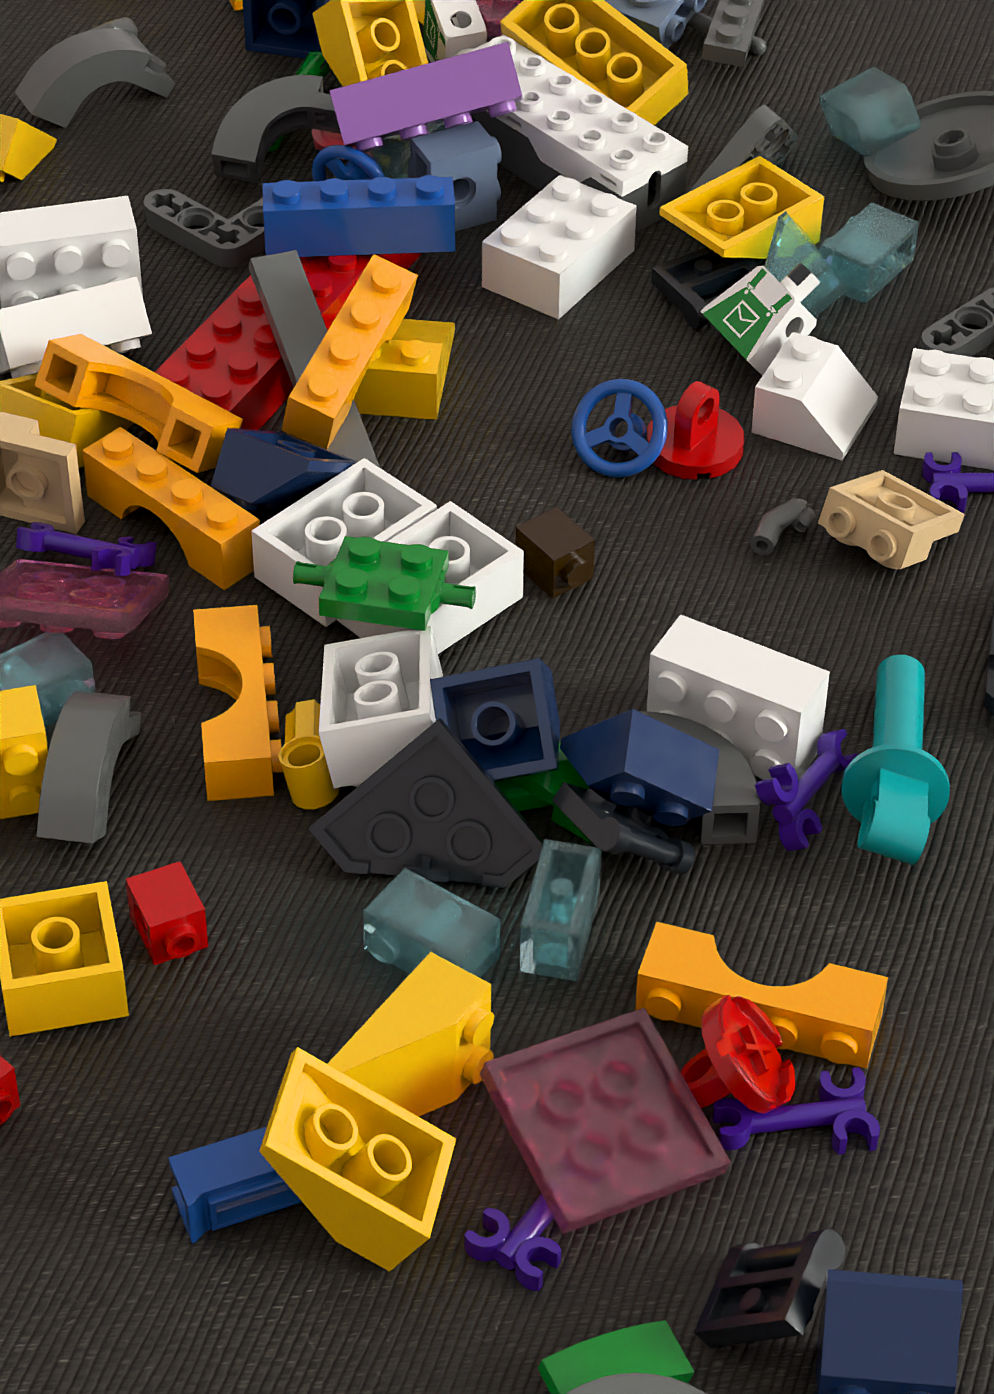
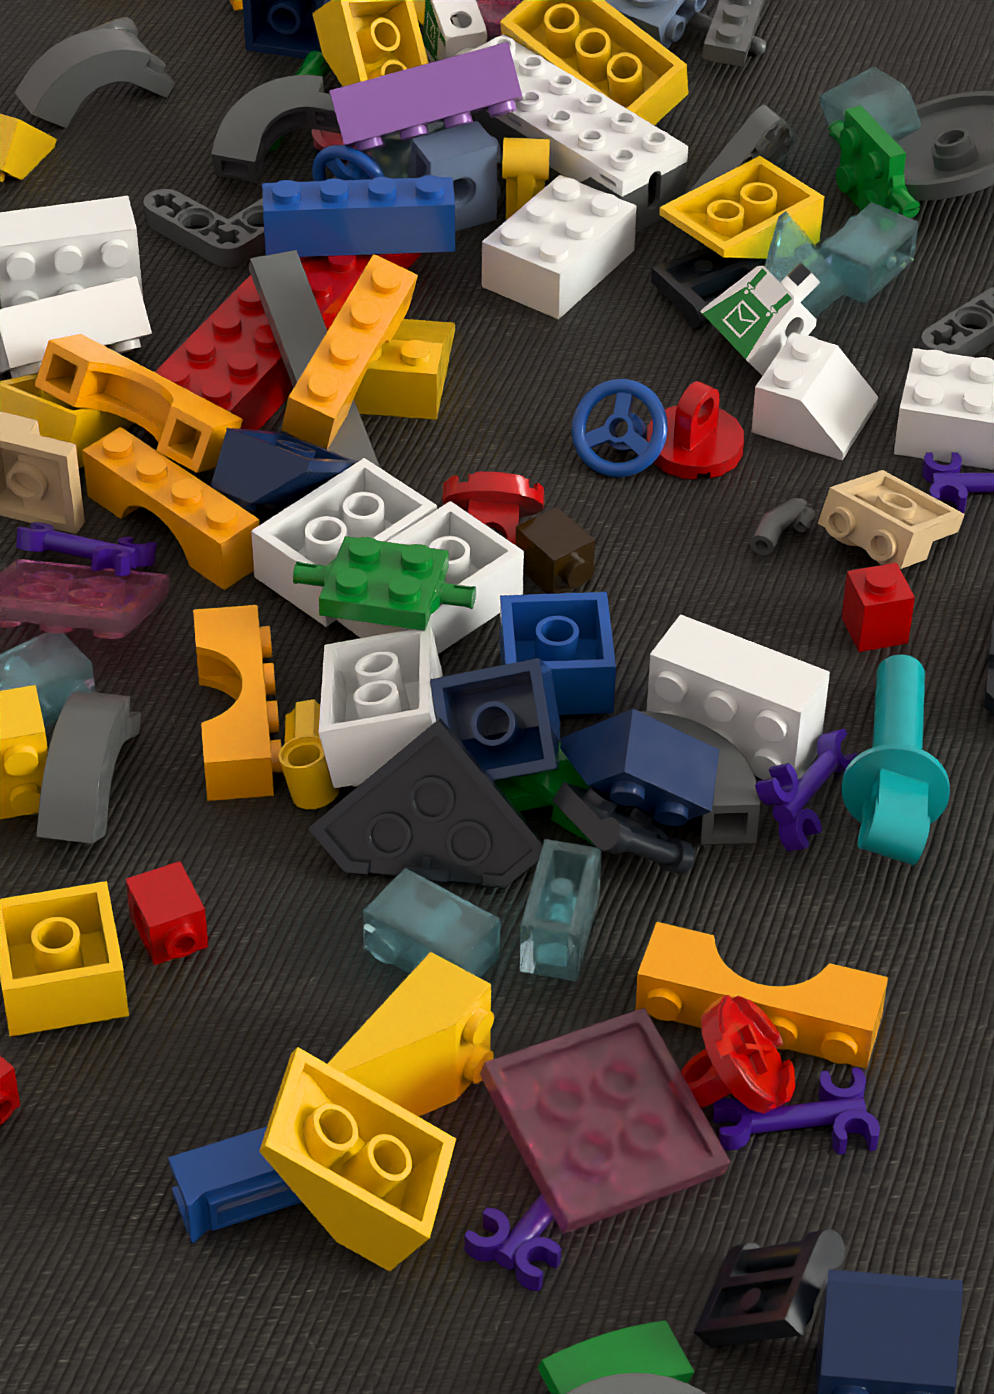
(495, 499): none -> red tile
(525, 170): none -> yellow piece
(571, 638): none -> blue brick
(871, 164): none -> green plate
(877, 607): none -> red brick

